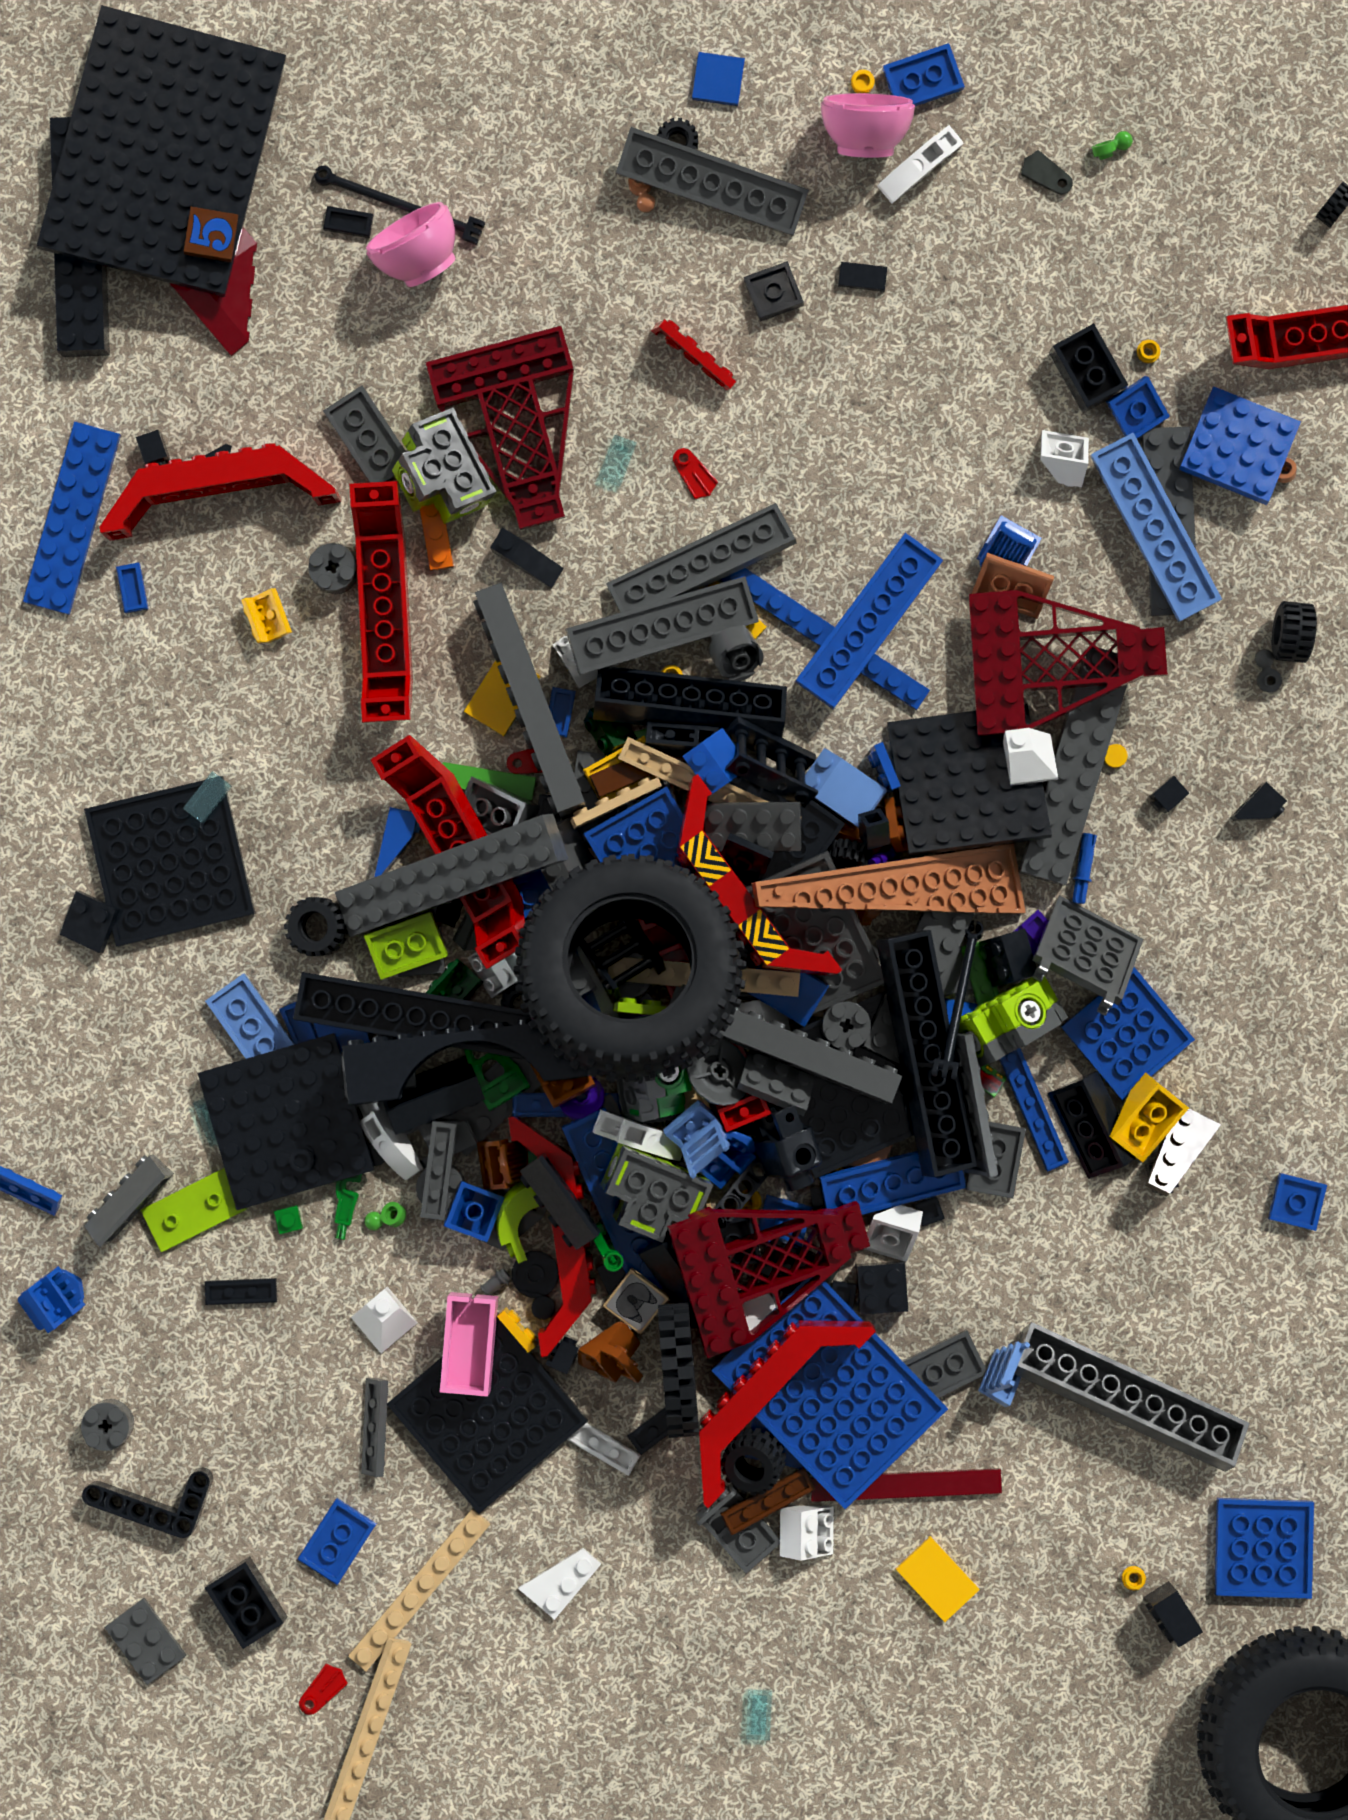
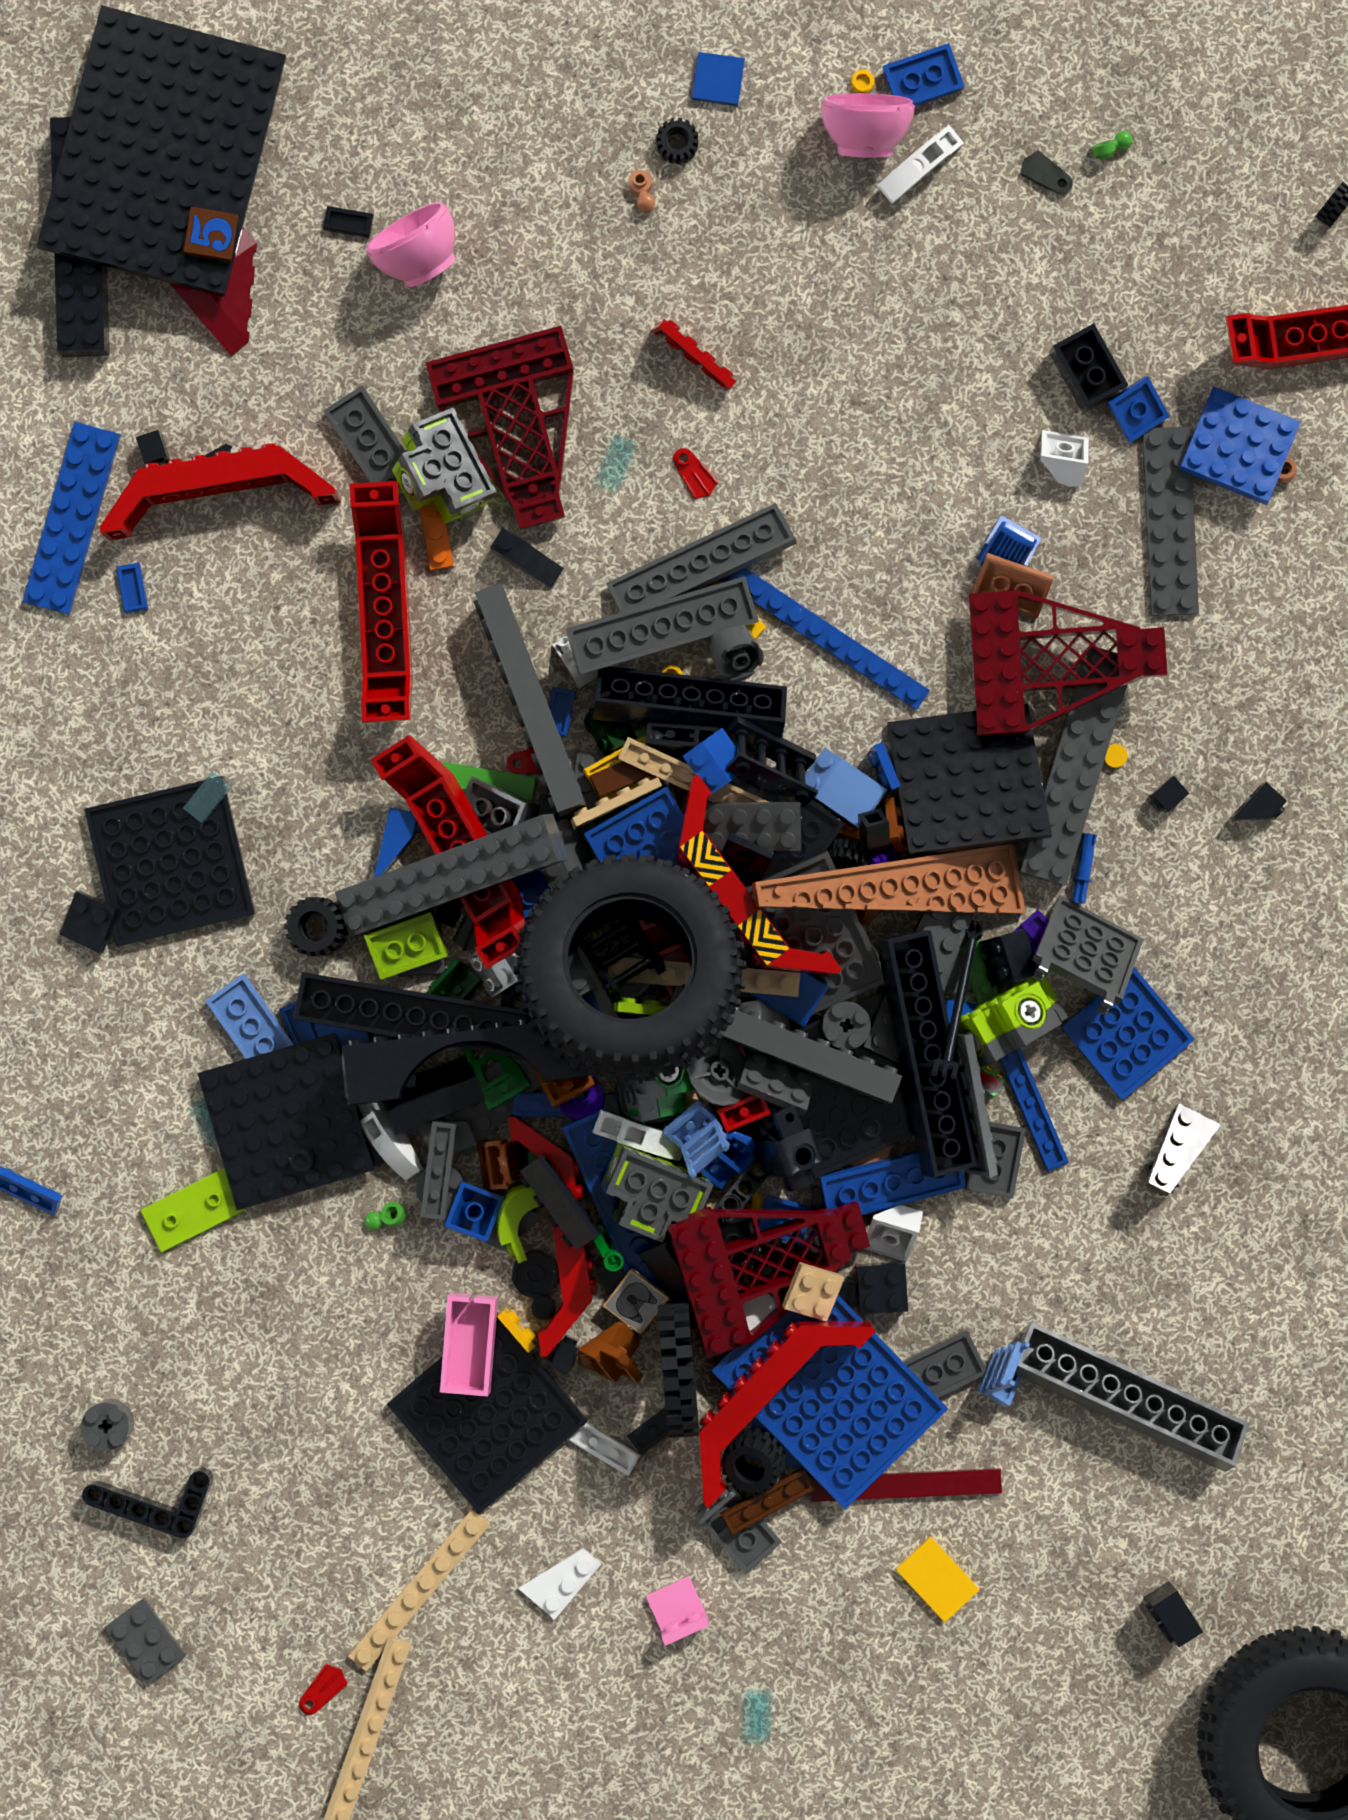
(53, 1299): blue piece -> none
(128, 1200): dark grey slope -> none
(241, 1291): black tile -> none
(246, 1602): black brick -> none
(266, 616): yellow bracket -> none
(288, 1219): green plate -> none
(321, 562): dark grey brick -> none
(331, 178): black hinge -> none
(337, 1541): blue tile -> none
(346, 1205): green piece -> none
(374, 1427): dark grey plate -> none
(384, 1320): white slope -> none
(492, 703): yellow tile -> none
(496, 1282): dark grey pin -> none
(678, 1610): none -> bright pink bracket
(712, 181): dark grey plate -> none
(773, 291): black plate -> none
(806, 1532): white slope -> none
(813, 1291): none -> tan plate
(862, 276): black tile -> none
(869, 621): blue plate -> none
(931, 1211): black tile -> none
(1029, 756): white slope -> none
(1088, 1121): black slope -> none
(1139, 1583): yellow plate -> none
(1147, 1117): yellow slope -> none
(1155, 351): yellow plate -> none
(1155, 527): medium blue plate -> none
(1264, 659): dark grey plate -> none
(1264, 1548): blue plate -> none
(1294, 632): black tyre -> none
(1297, 1201): blue plate -> none

